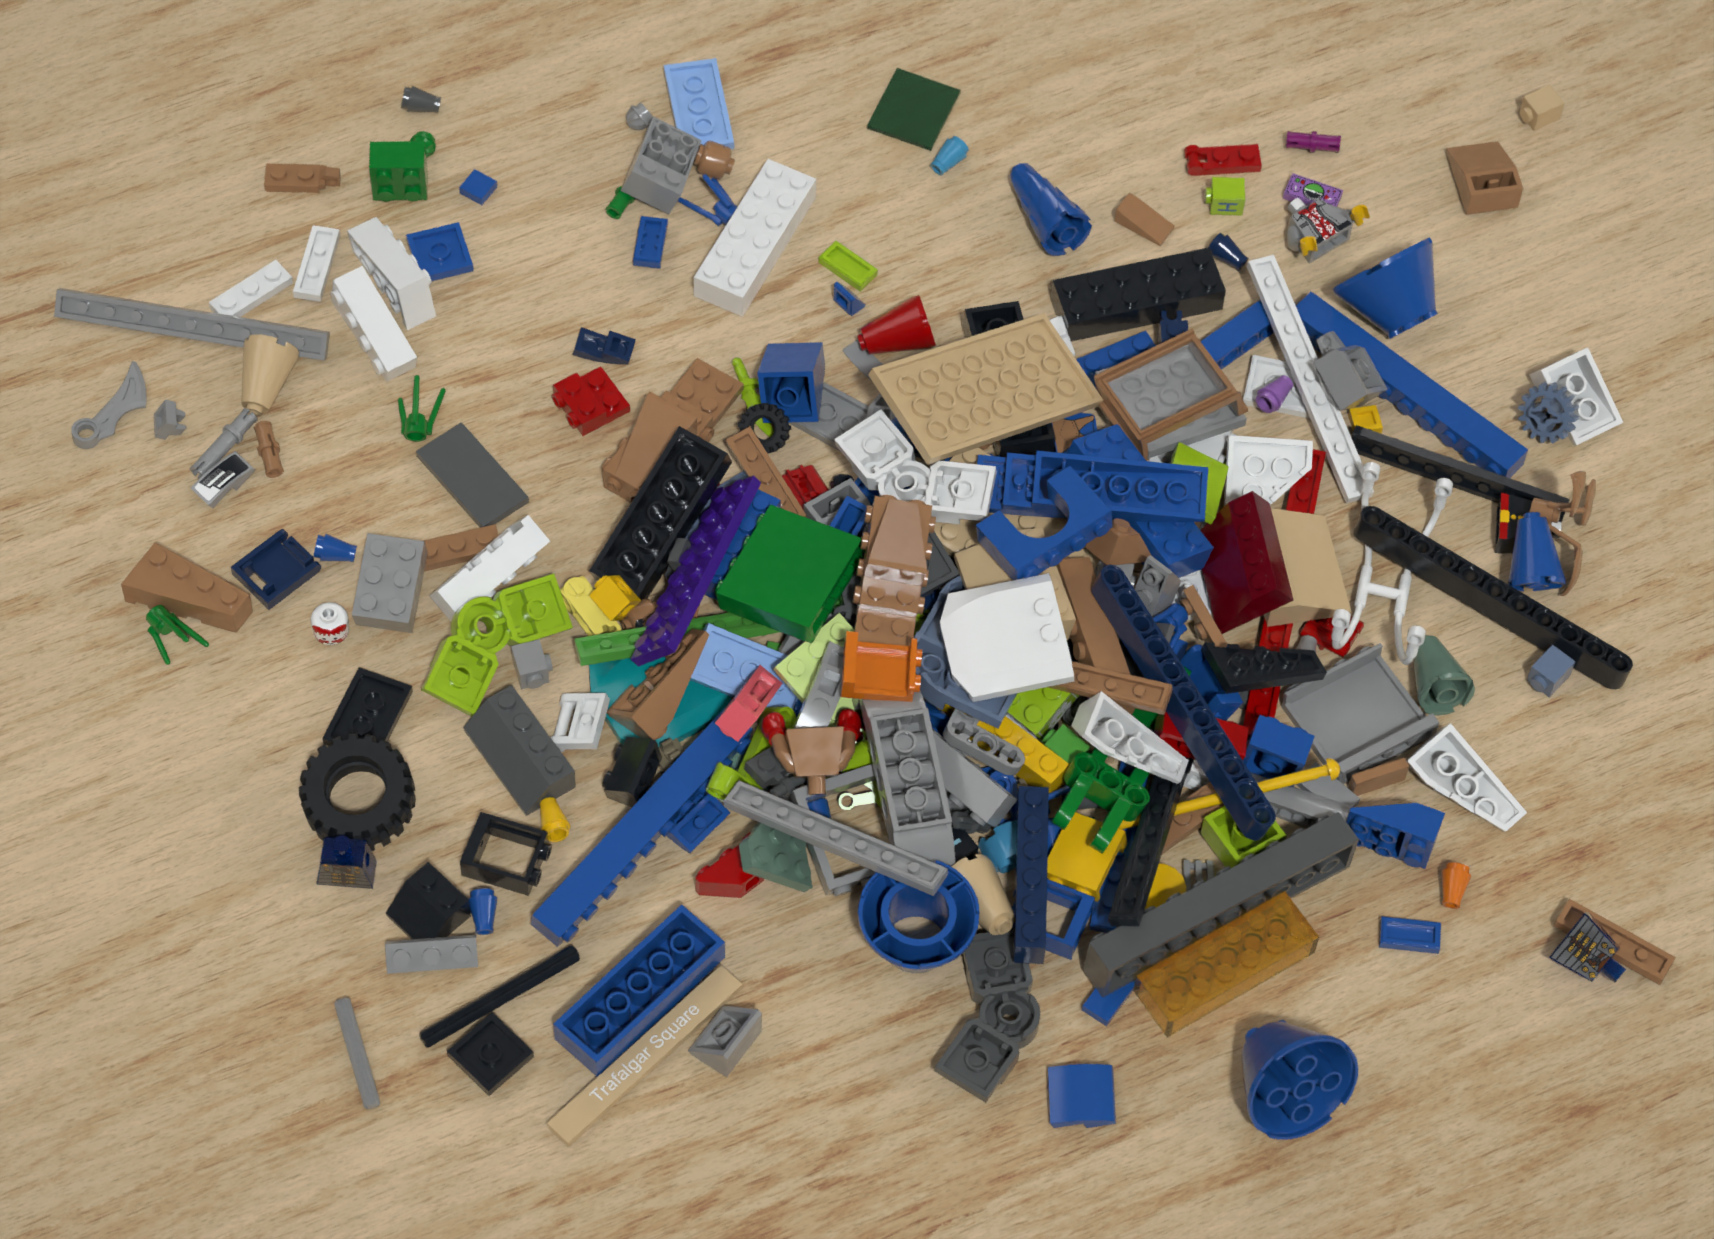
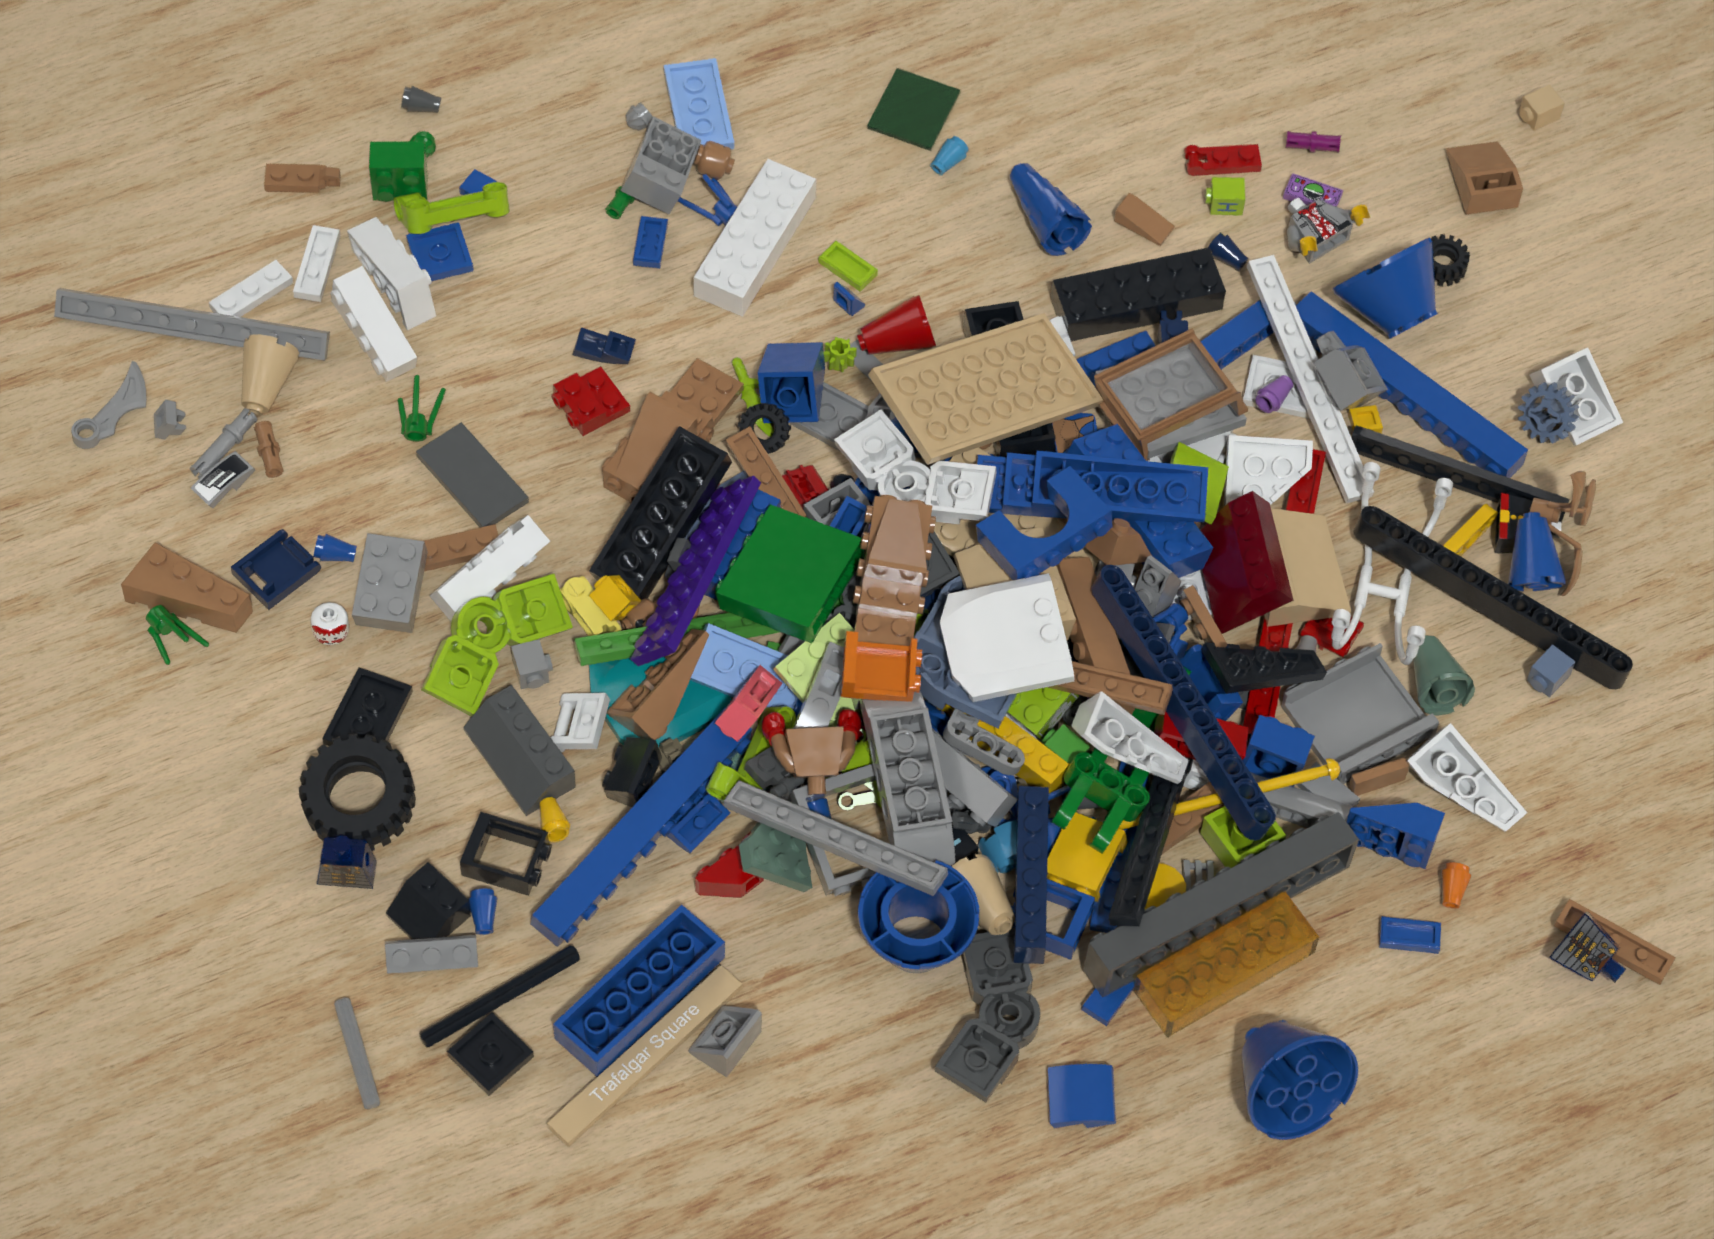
(420, 215): none -> lime piece
(839, 354): none -> lime gear
(1456, 252): none -> black tyre
(1472, 530): none -> yellow beam

